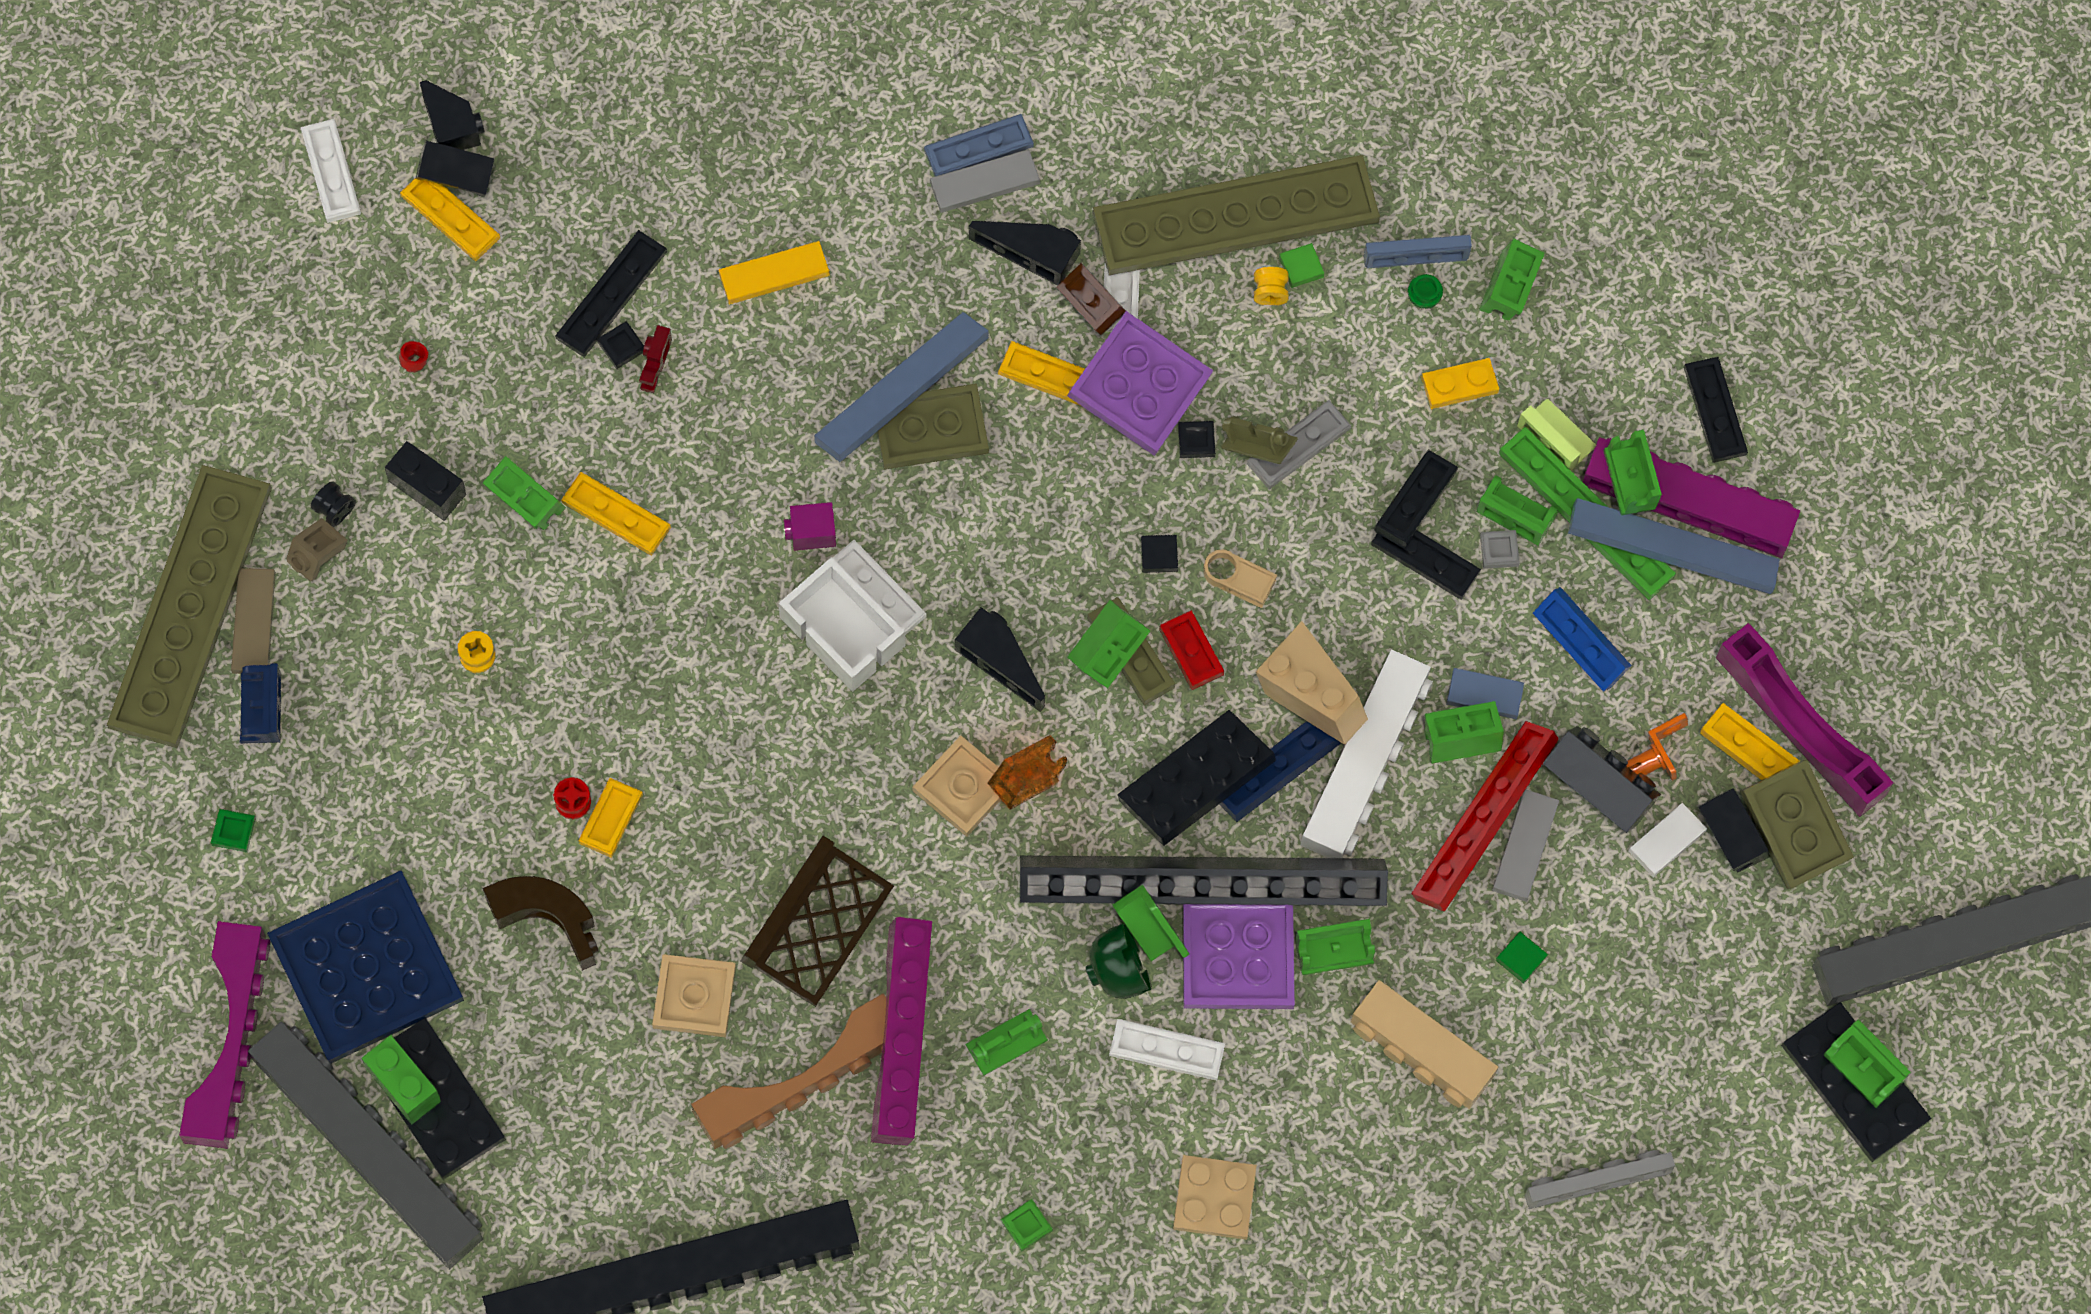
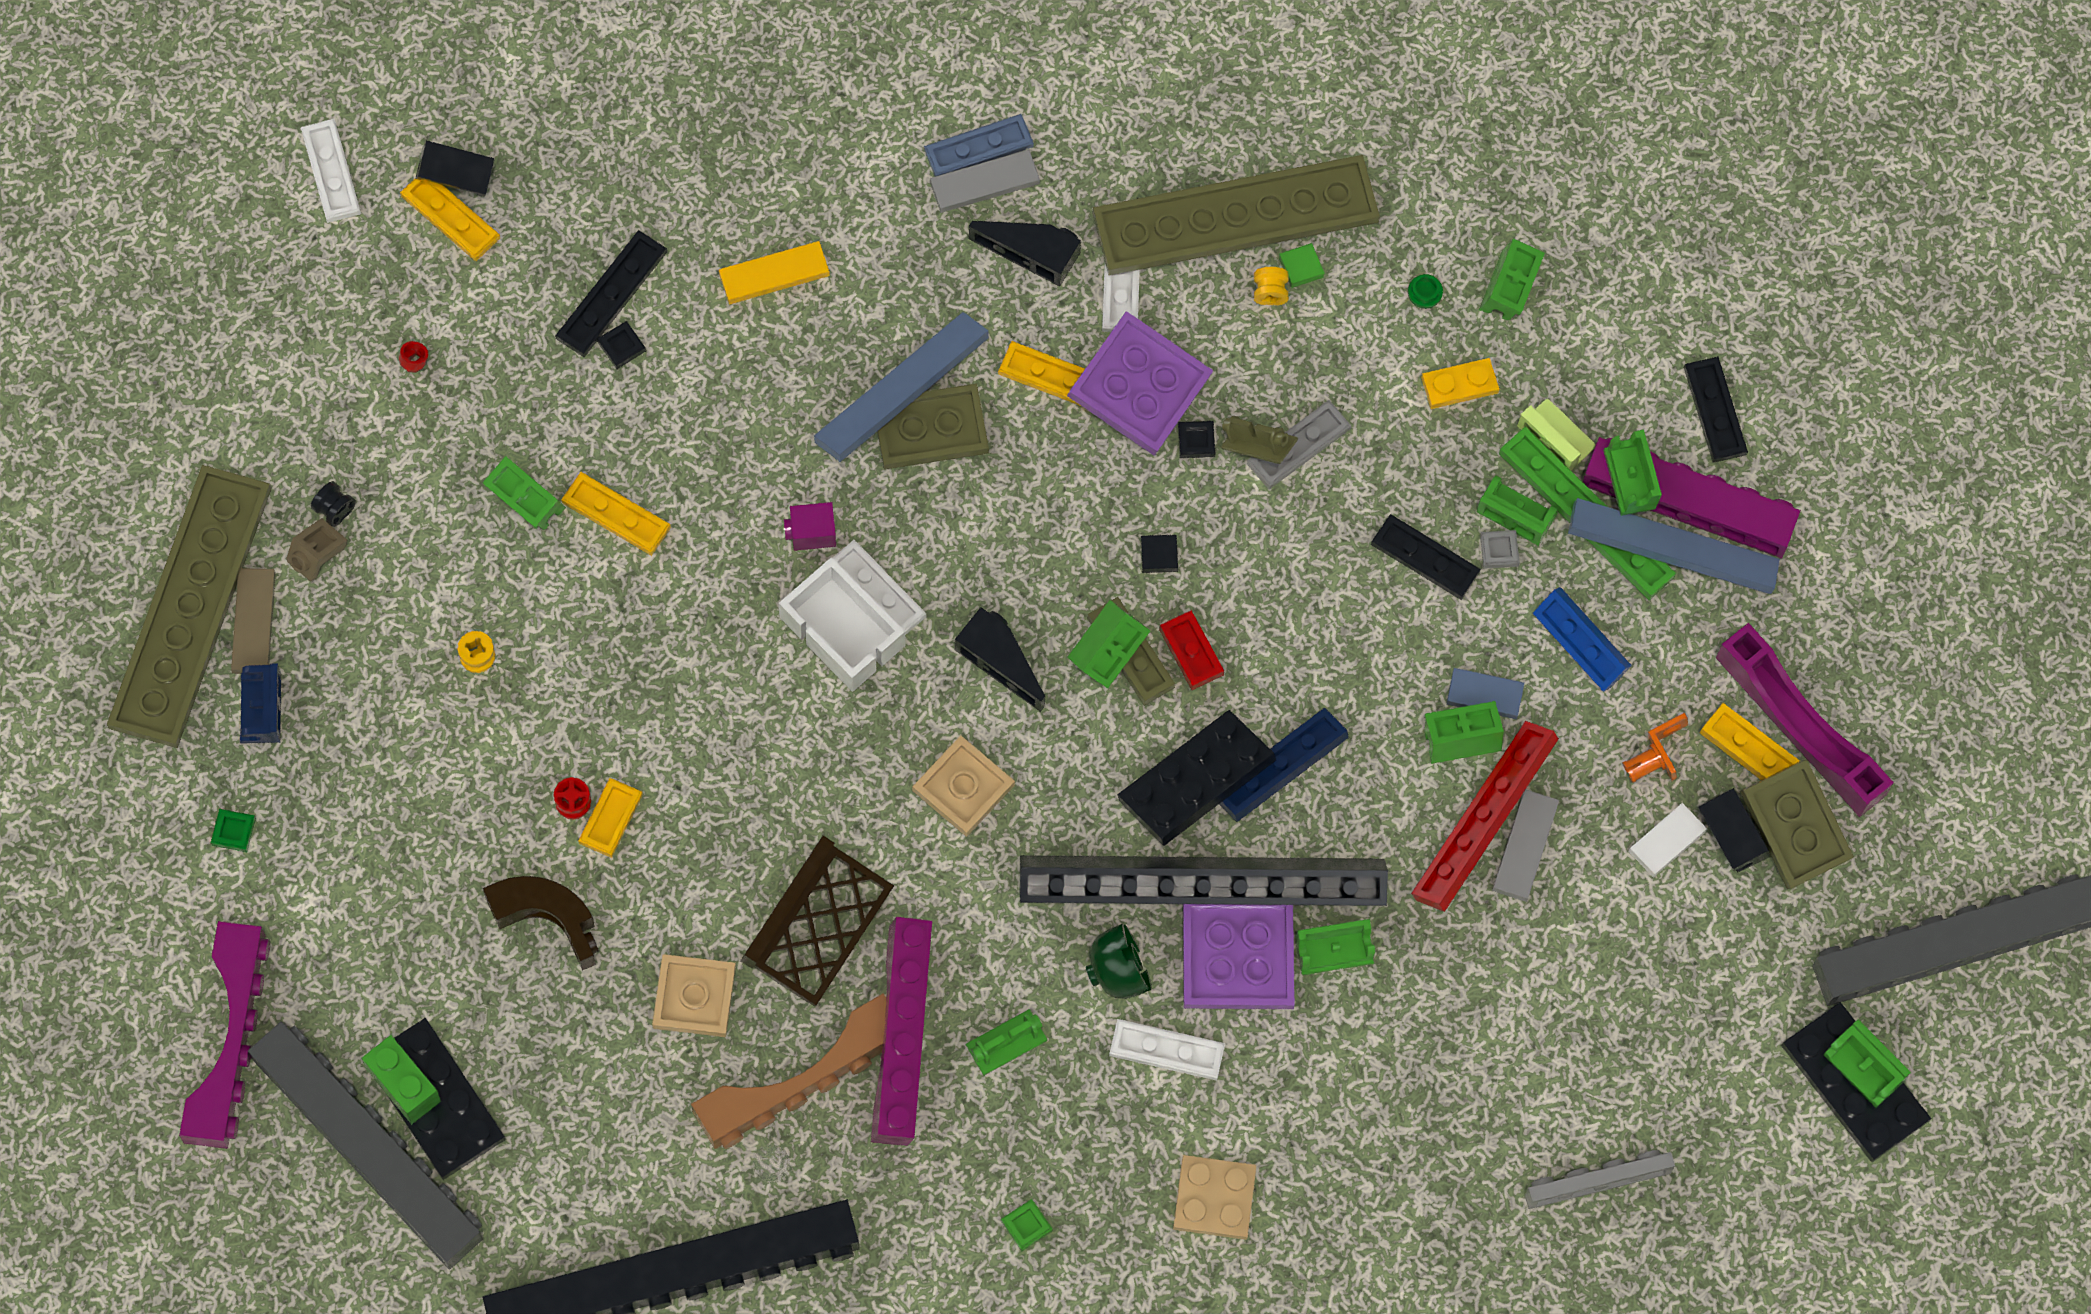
(365, 967): dark blue plate -> none
(425, 480): black brick -> none
(451, 117): black slope -> none
(656, 351): dark red plate -> none
(1027, 773): clear orange hinge -> none
(1091, 299): reddish brown plate -> none
(1148, 924): bright green panel -> none
(1248, 582): tan piece -> none
(1312, 686): tan wedge -> none
(1366, 756): white brick -> none
(1416, 499): black tile -> none
(1417, 251): sand blue tile -> none
(1423, 1045): tan brick -> none
(1521, 957): green tile -> none
(1602, 778): black brick -> none

